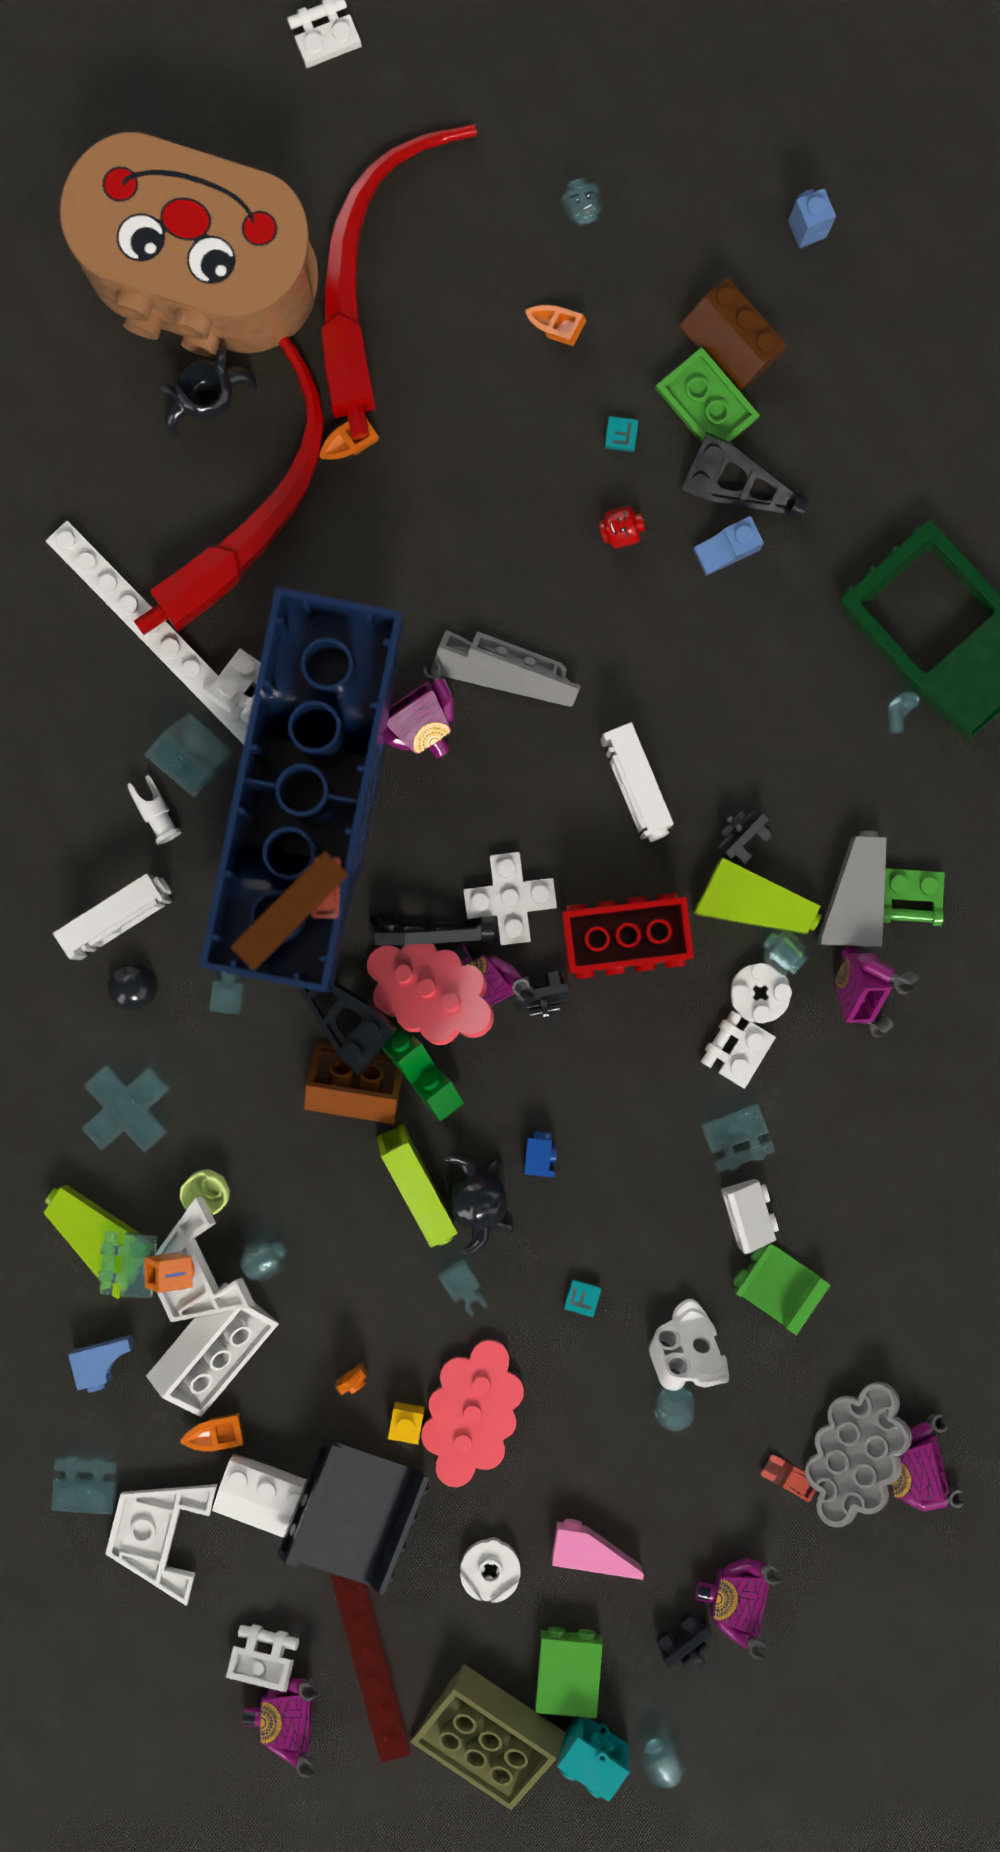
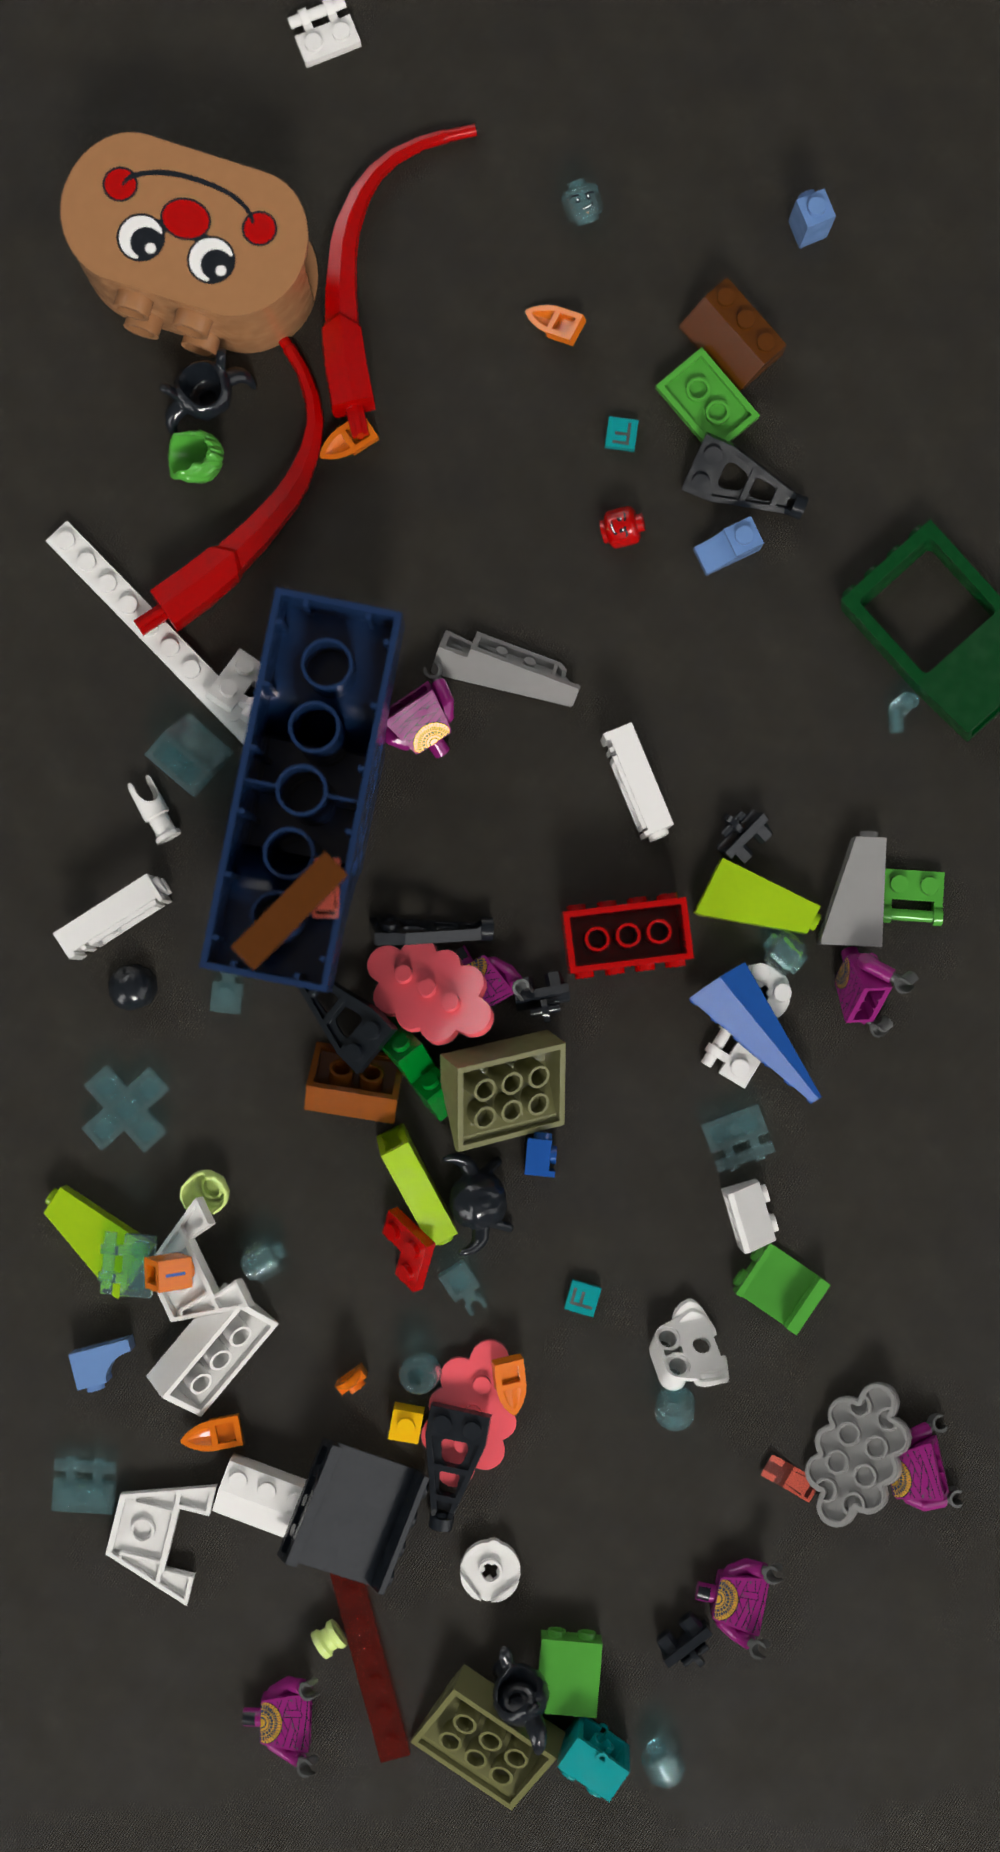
(195, 456): none -> bright green hair
(258, 1667): white plate -> none
(329, 1639): none -> yellowish green wheel
(414, 1246): none -> red plate
(420, 1373): none -> clear light blue head
(461, 1426): none -> black plate
(504, 1089): none -> olive slope
(510, 898): white plate -> none
(510, 1381): none -> orange plate
(521, 1697): none -> black piece
(585, 1550): bright pink slope -> none
(744, 1012): none -> wedge

